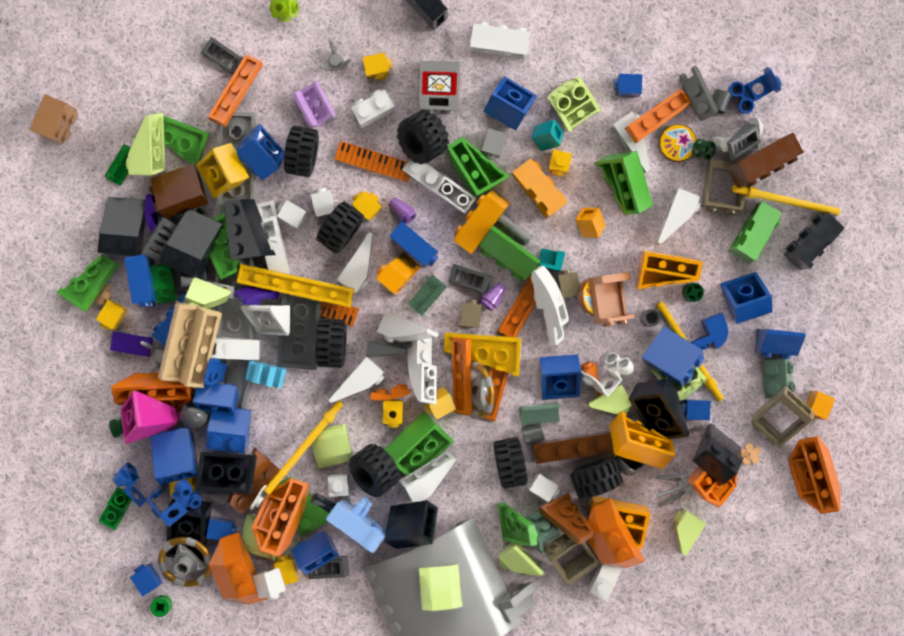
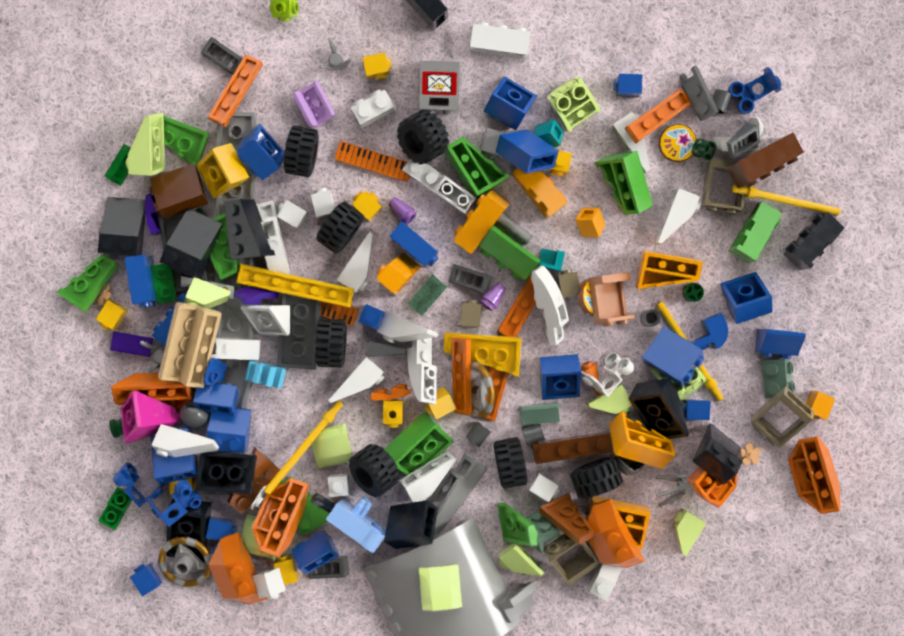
(54, 119): medium nougat brick -> none
(156, 255): dark grey slope -> none
(163, 602): green wheel -> none
(180, 443): none -> white slope
(371, 316): none -> blue brick
(455, 489): none -> light grey wedge
(478, 434): none -> dark grey beam
(526, 151): none -> blue brick

